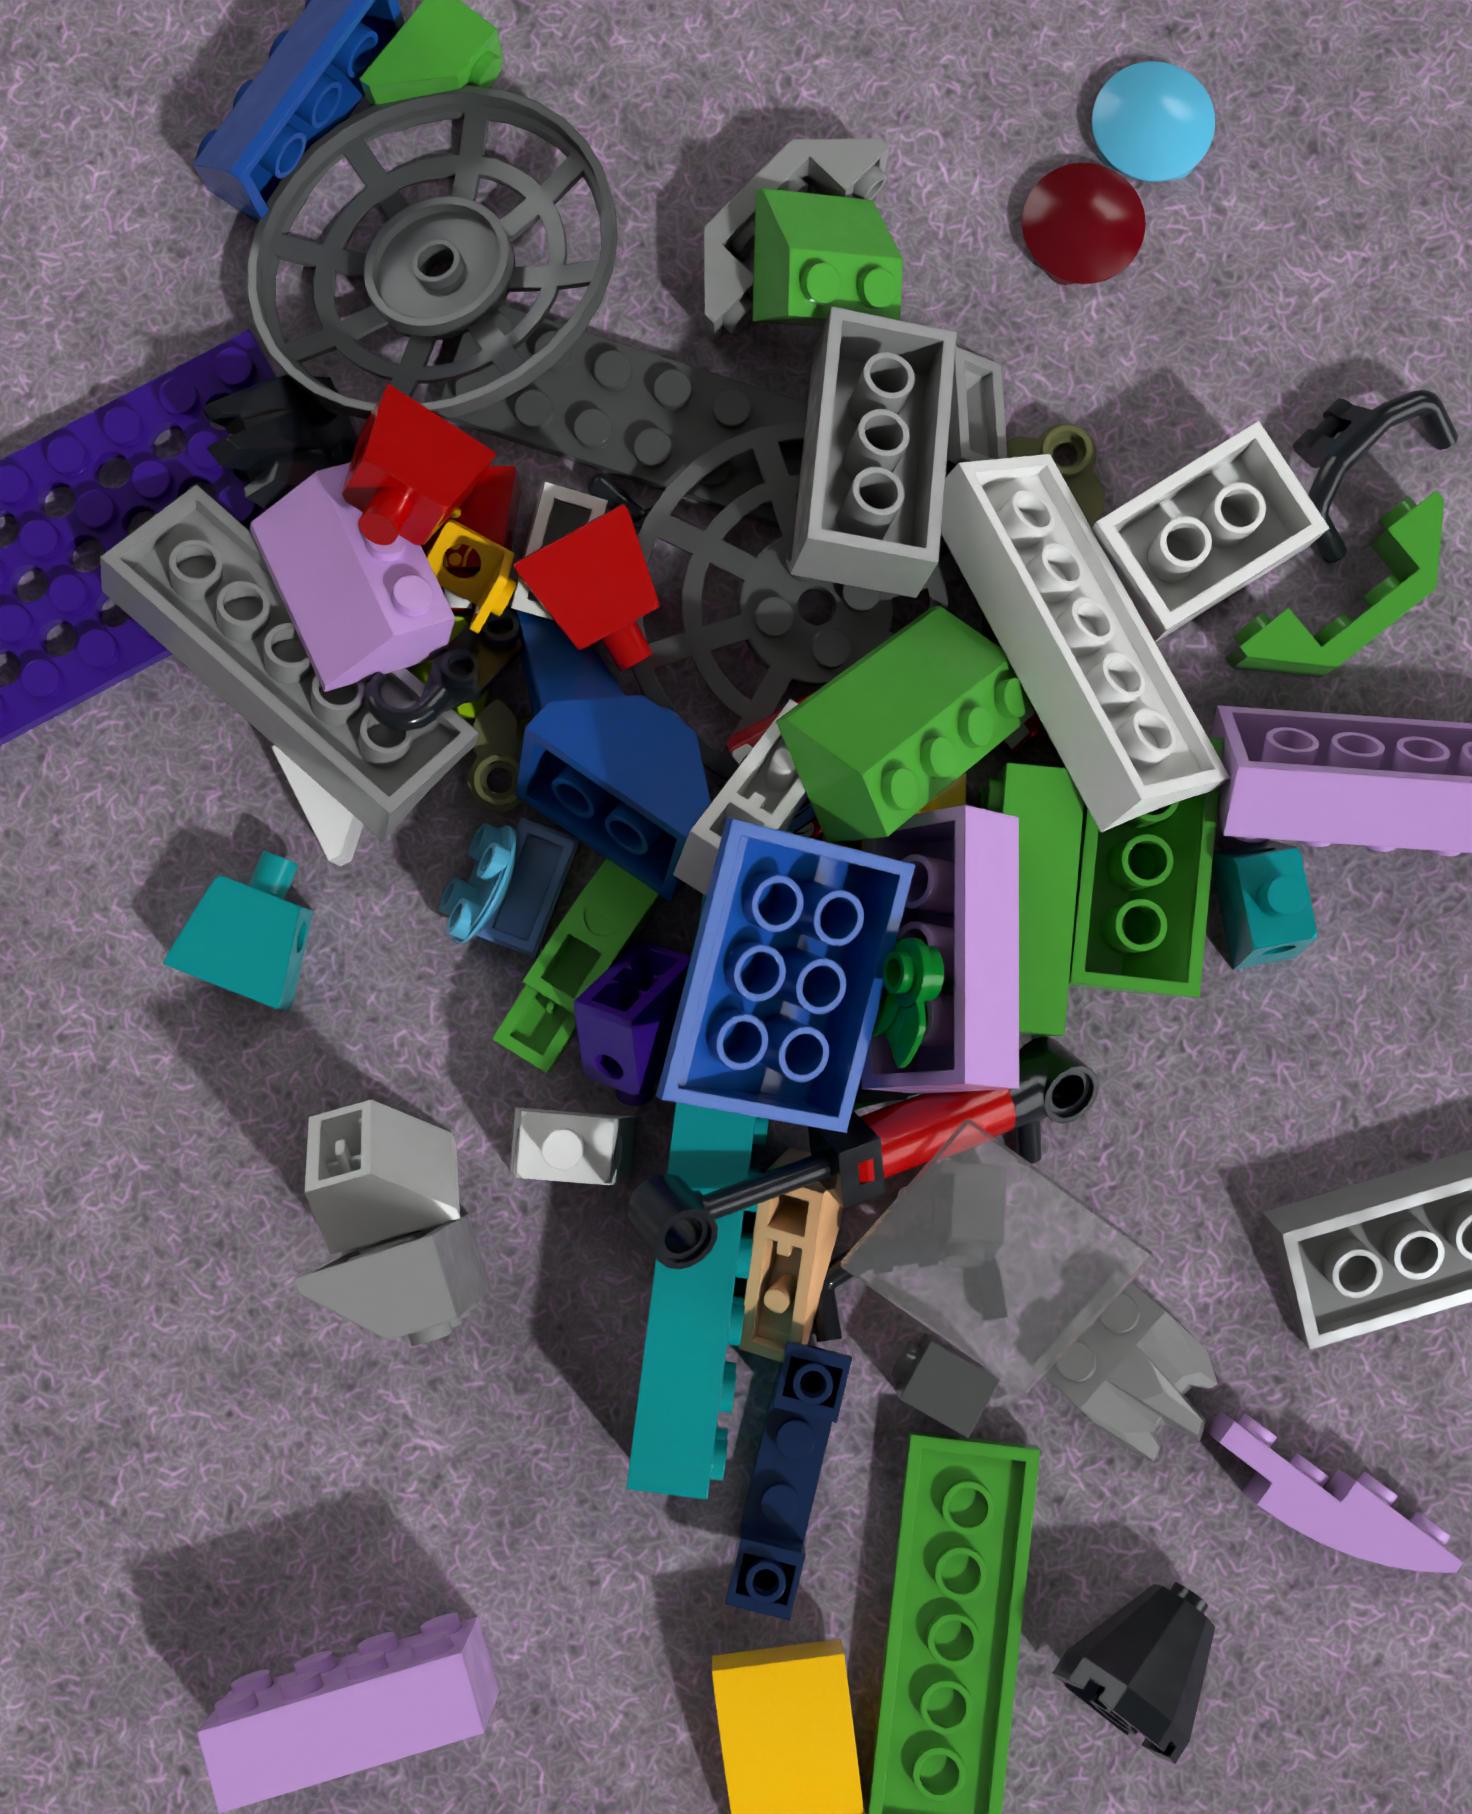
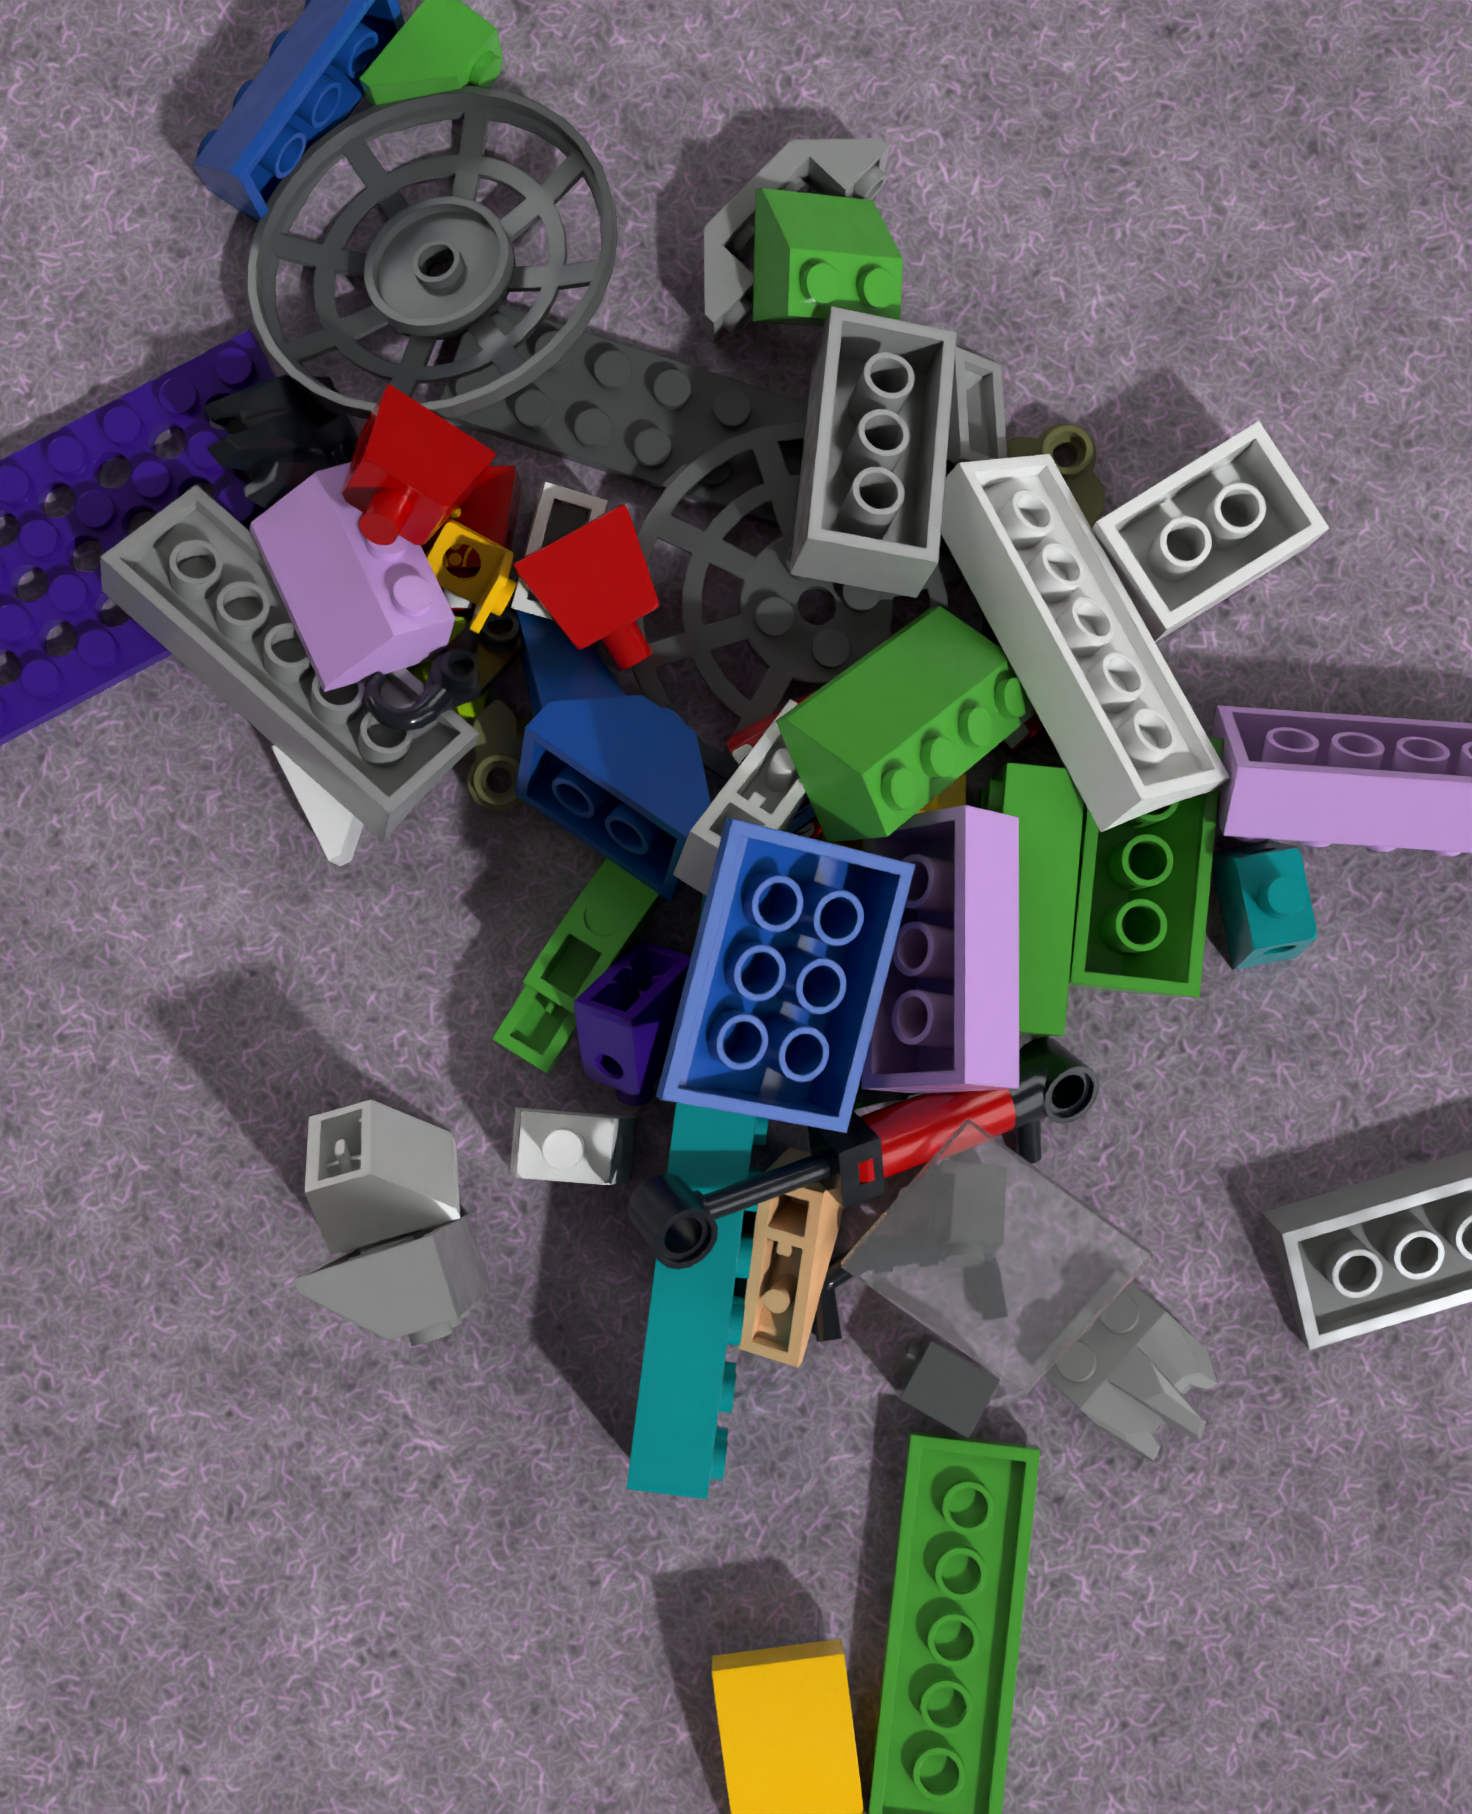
(247, 935): teal torso -> none
(348, 1711): lavender brick -> none
(475, 901): medium azure dish -> none
(534, 890): medium blue tile -> none
(605, 488): black piece -> none
(785, 1479): dark blue slope -> none
(910, 977): green plate -> none
(1083, 223): dark red dish -> none
(1145, 1667): black cone -> none
(1153, 122): medium azure dish -> none
(1344, 1514): lavender slope -> none
(1348, 434): black piece -> none
(1409, 550): bright green slope -> none

